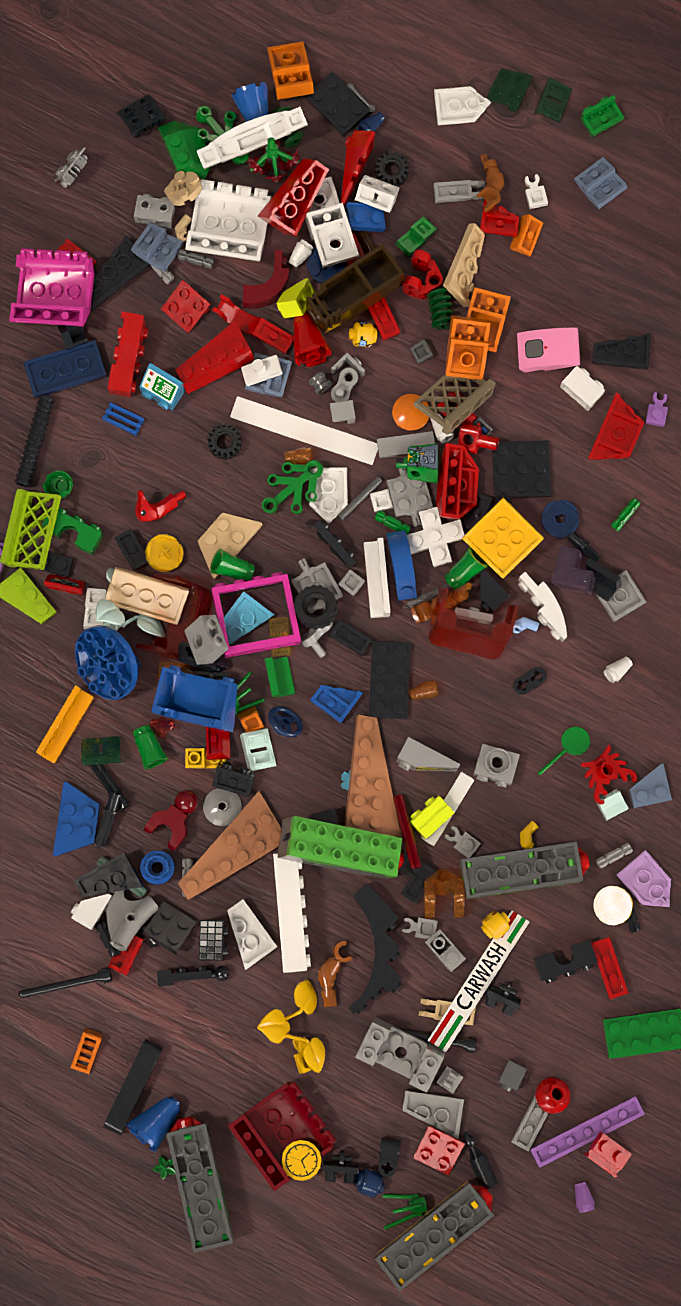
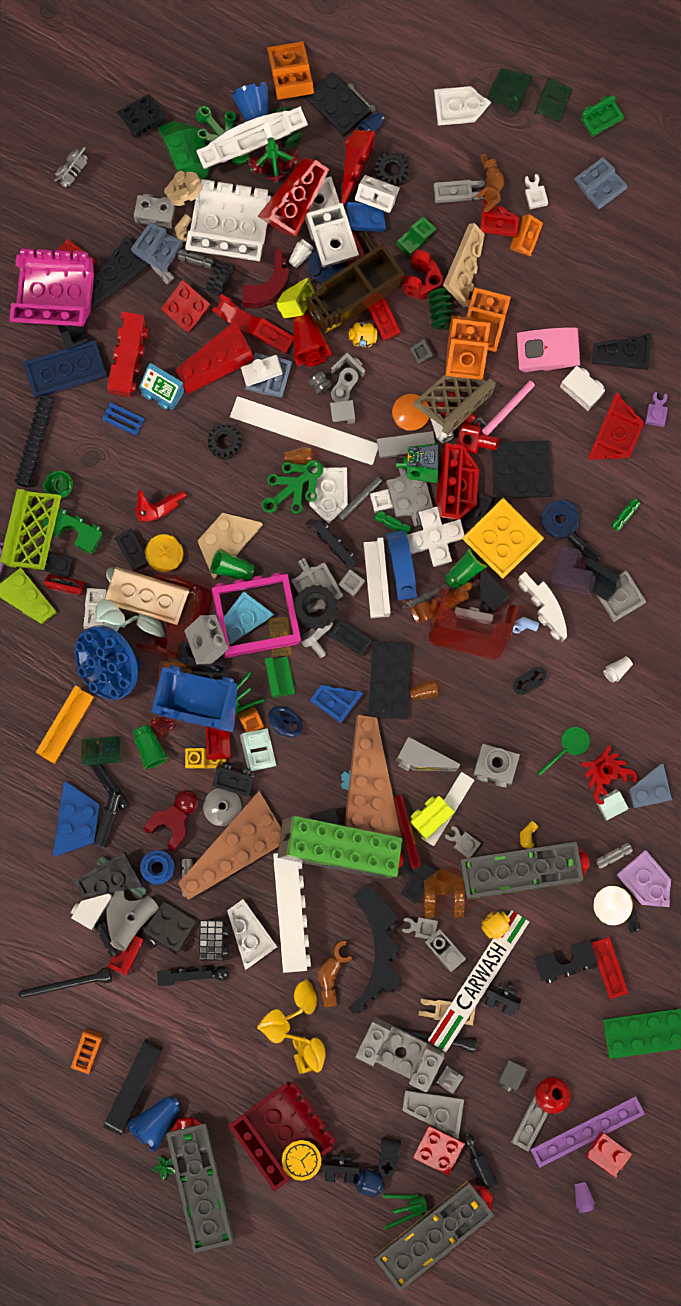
(219, 277): none -> black tyre
(504, 412): none -> bright pink bar

